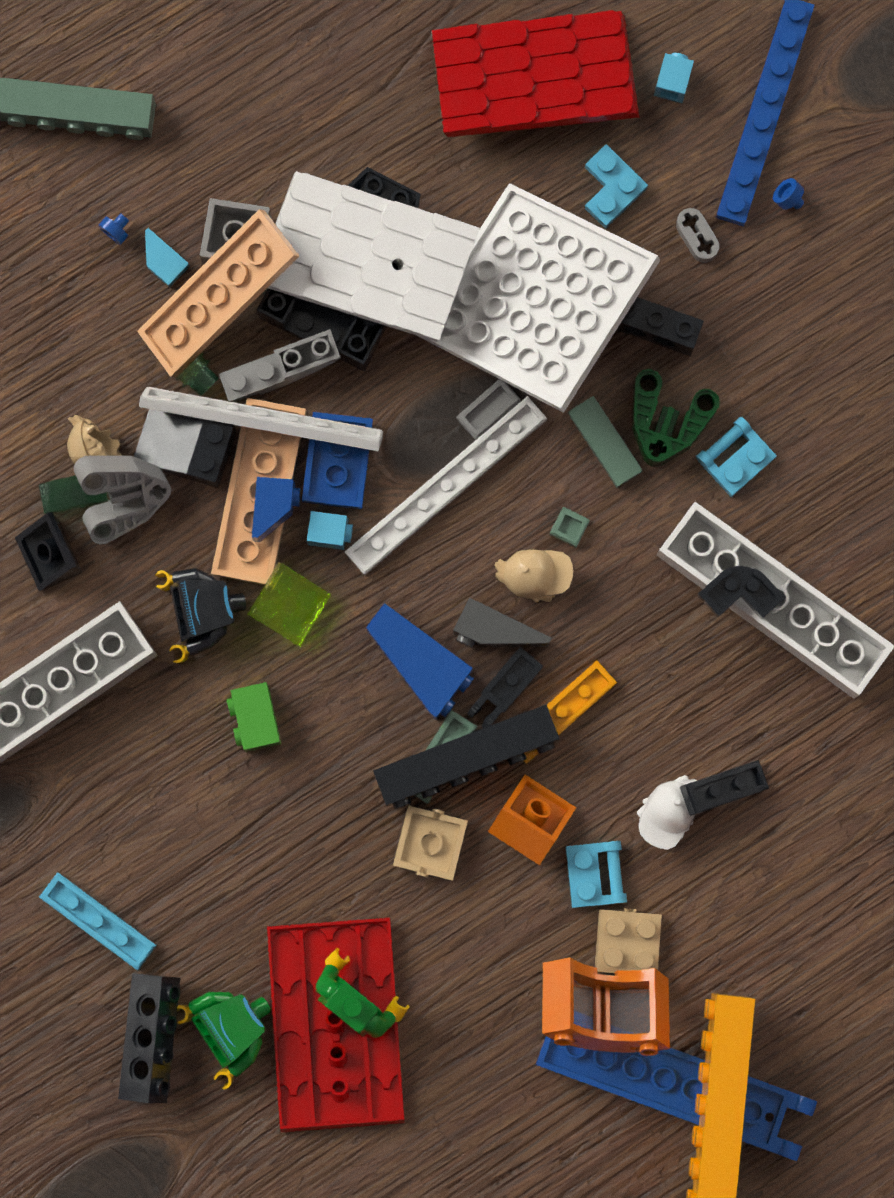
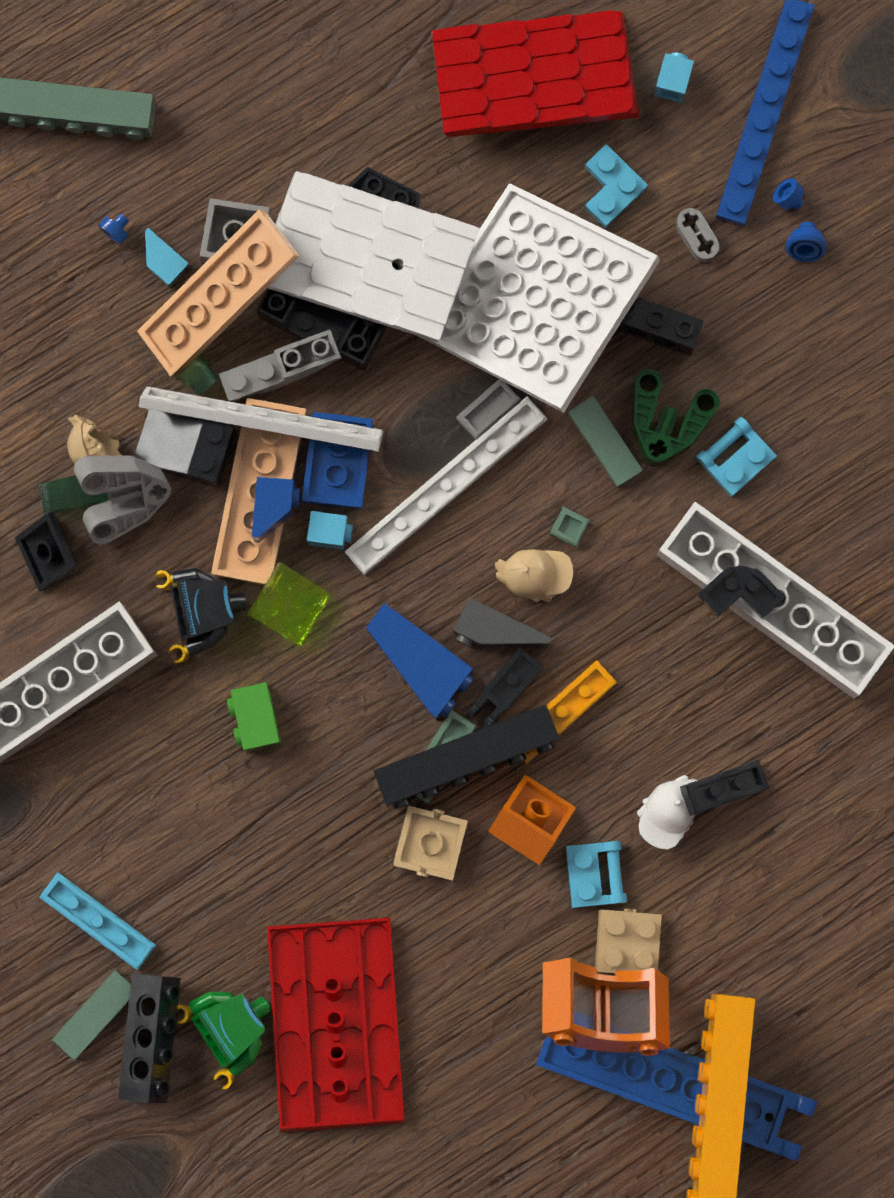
(94, 1015): none -> sand green tile
(352, 1005): green torso -> none
(806, 243): none -> blue brick

